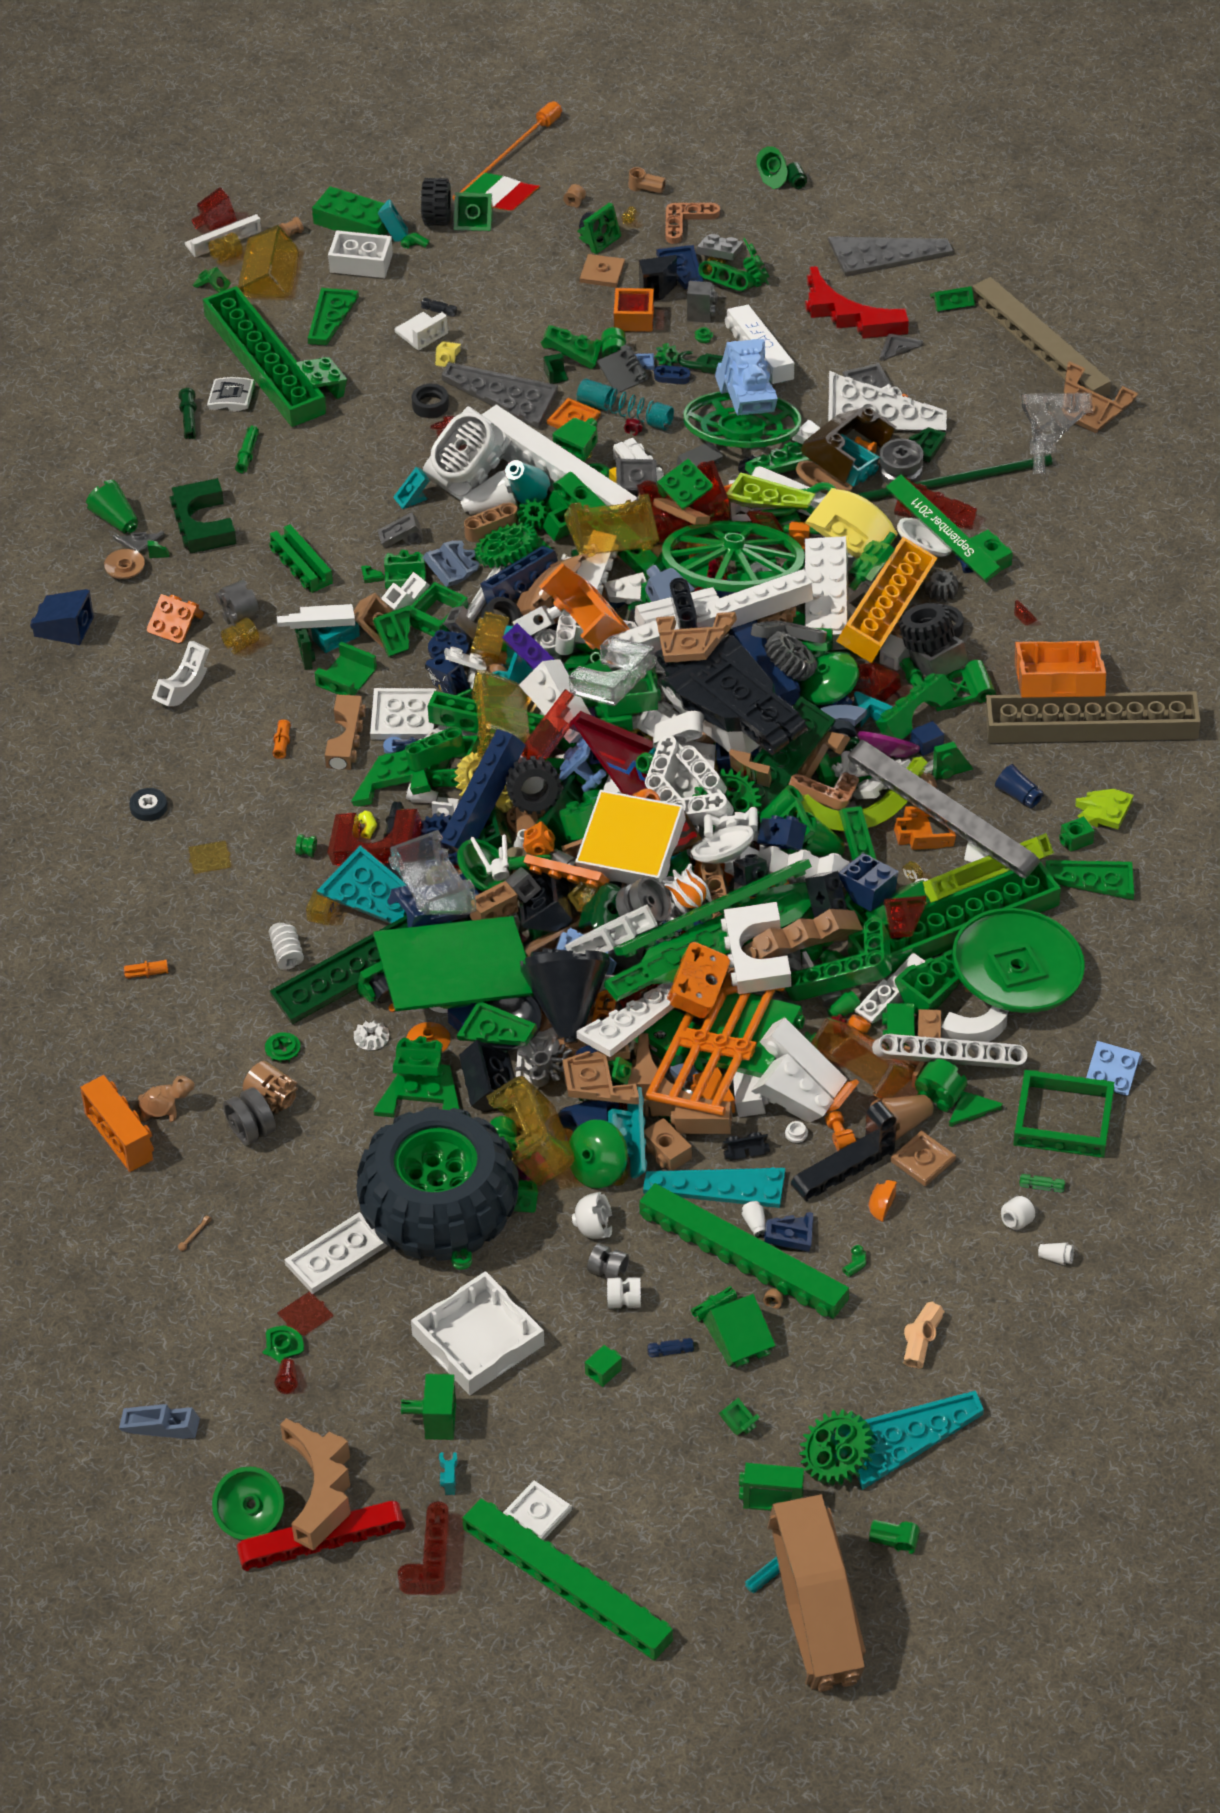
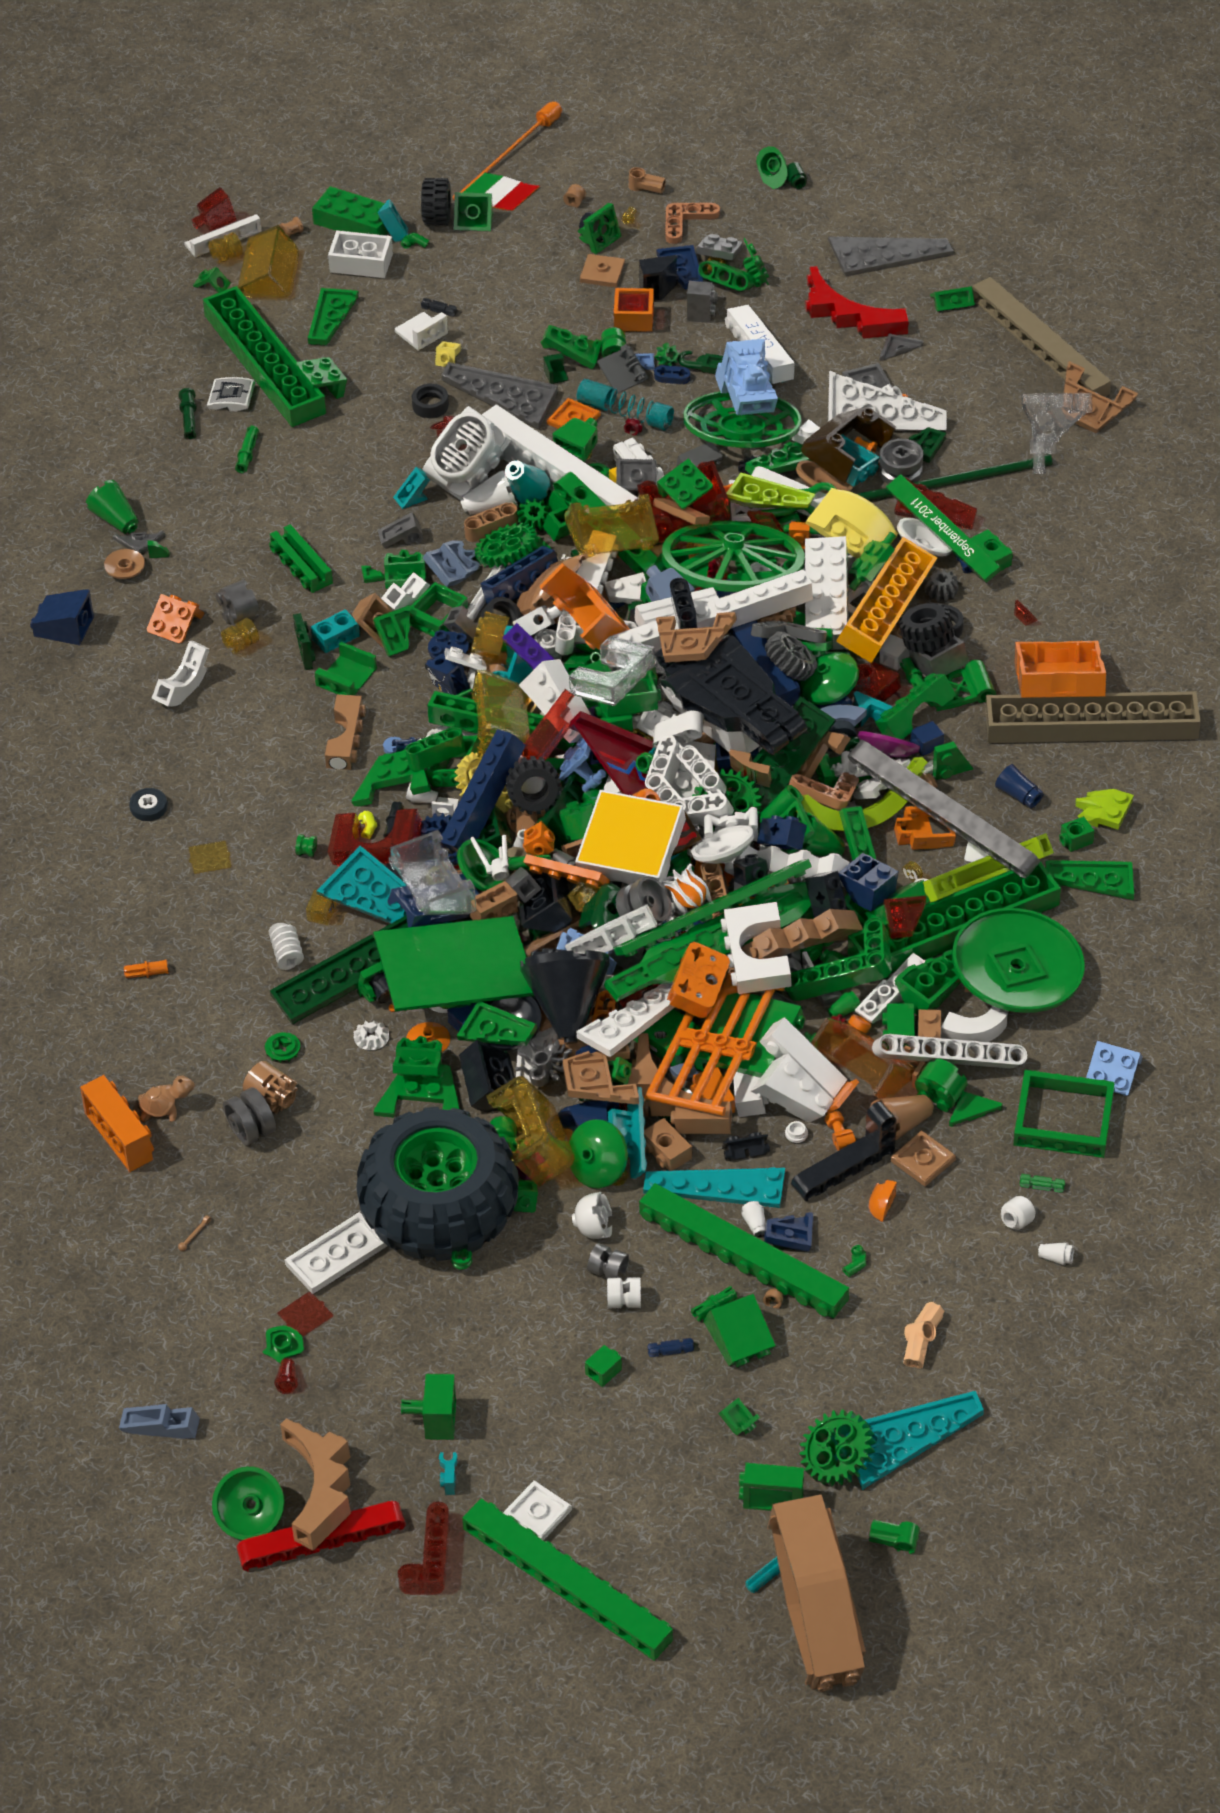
(201, 535): dark green arch -> none
(281, 739): orange pin -> none
(319, 617): white piece -> none
(401, 713): white plate -> none
(477, 1333): white tile -> none
(703, 335): green plate -> none

